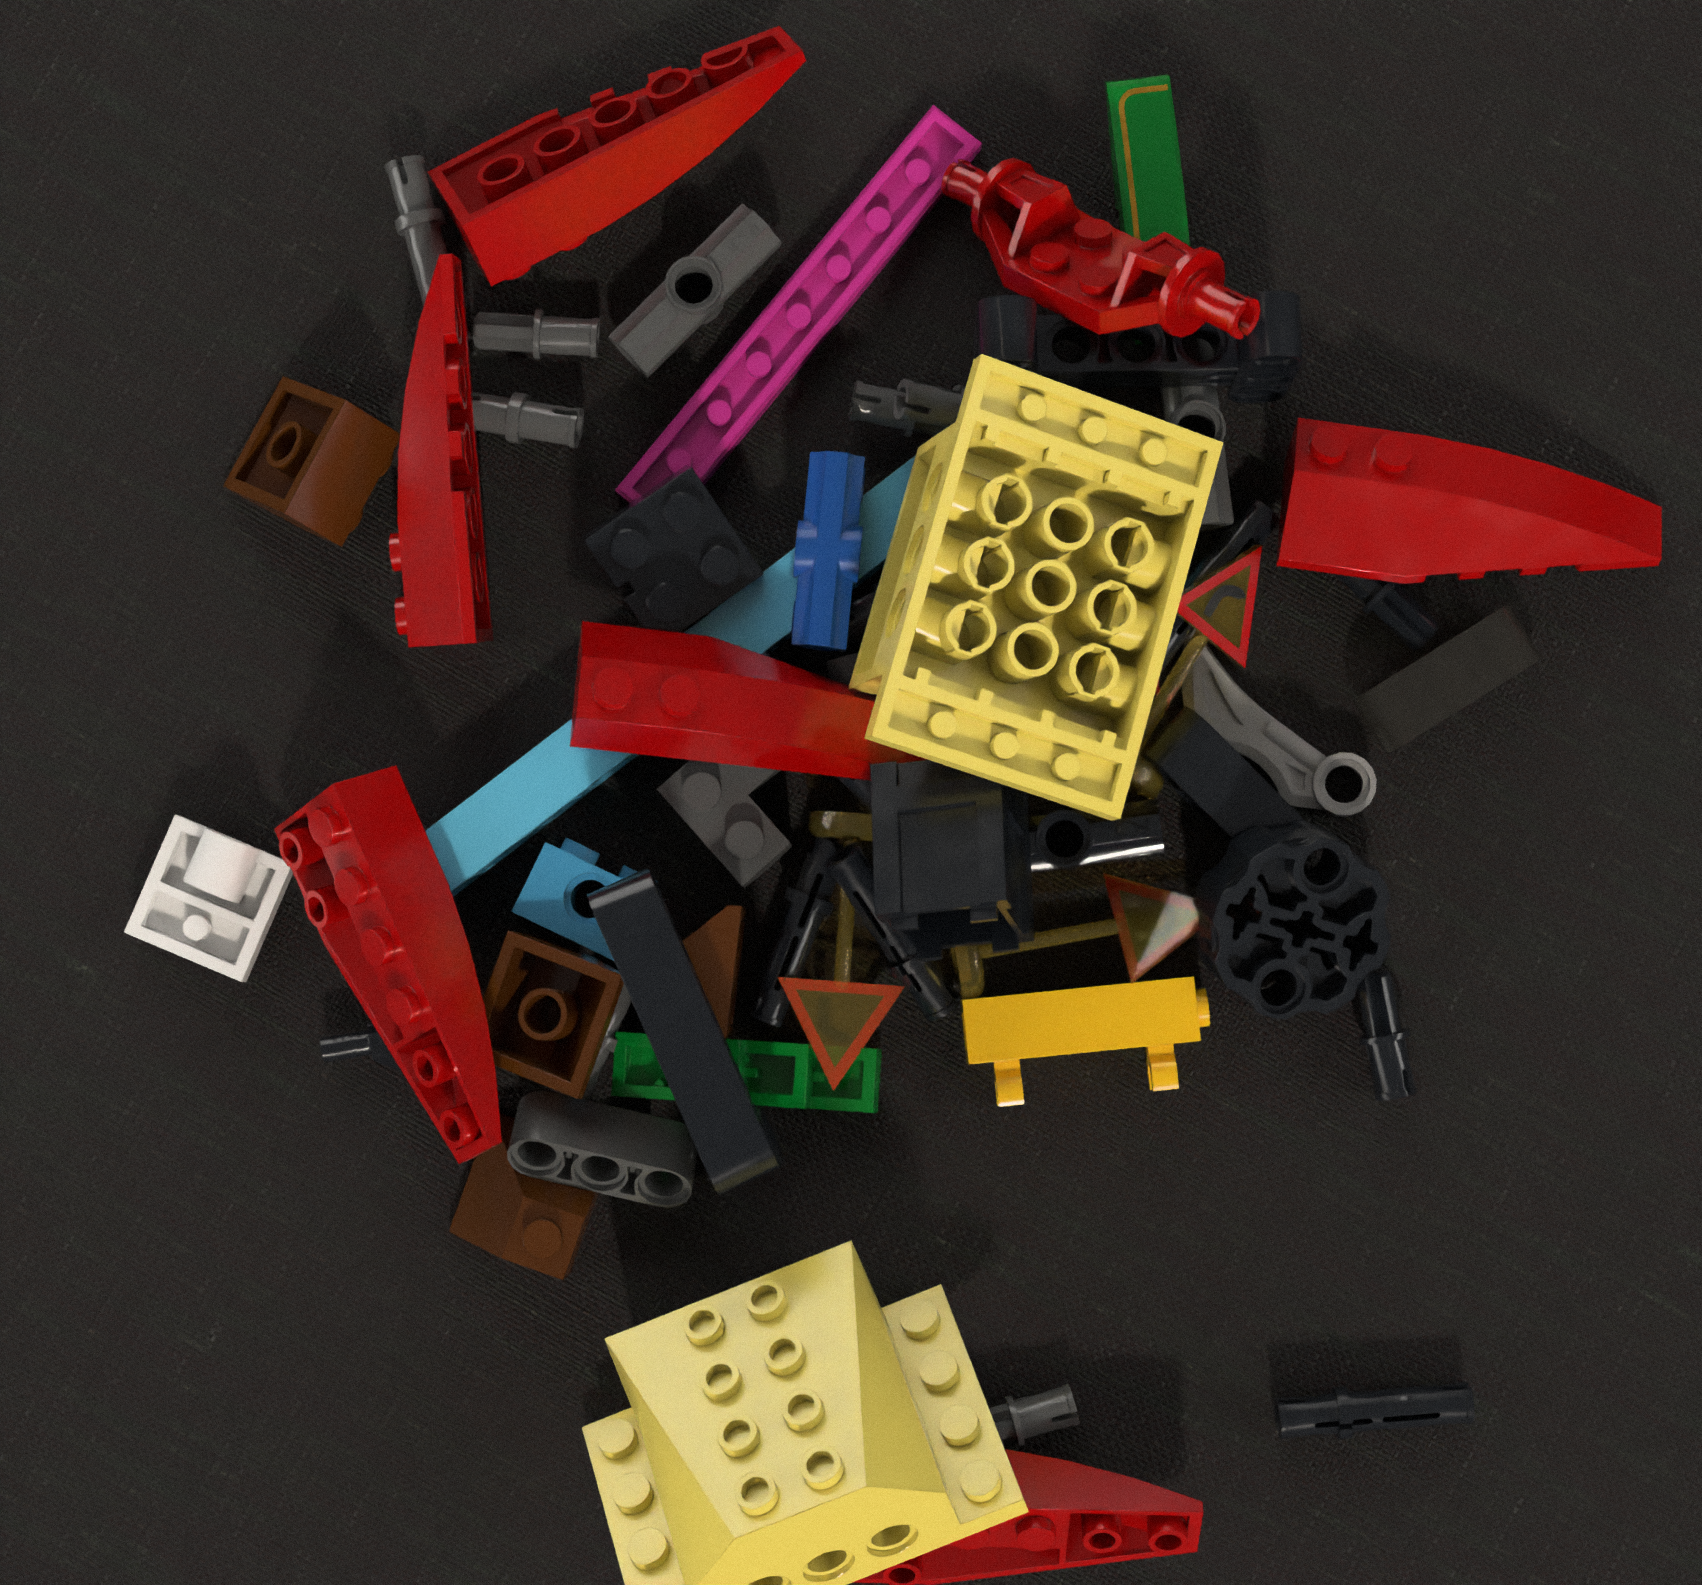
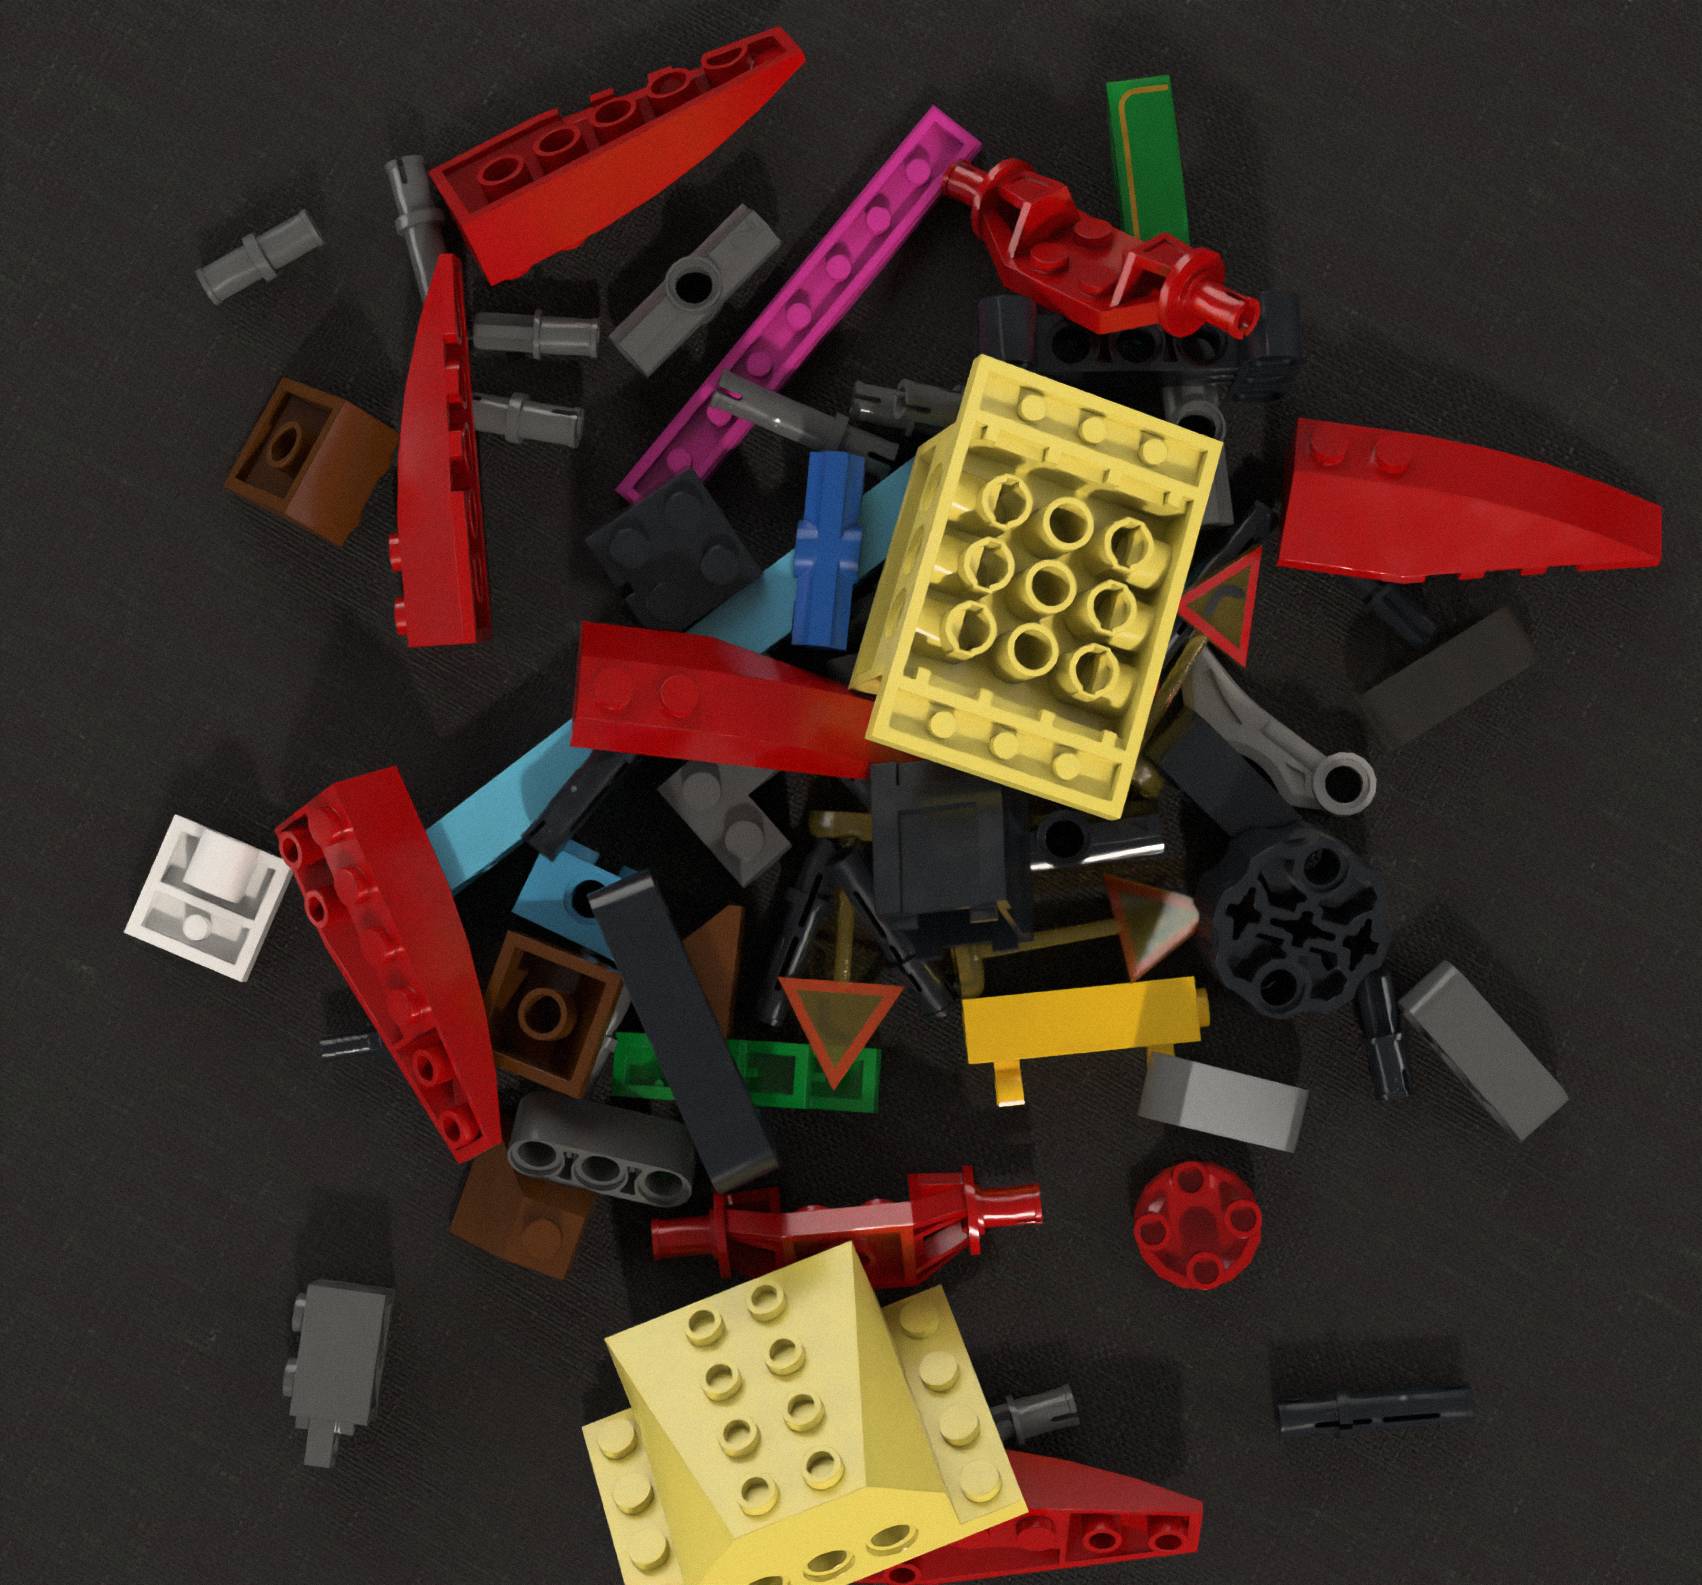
(260, 257): none -> dark grey pin
(338, 1362): none -> dark grey hinge
(578, 800): none -> black pin
(801, 422): none -> dark grey pin
(883, 1232): none -> red plate
(1197, 1225): none -> red dish
(1222, 1102): none -> beam
(1482, 1051): none -> dark grey beam

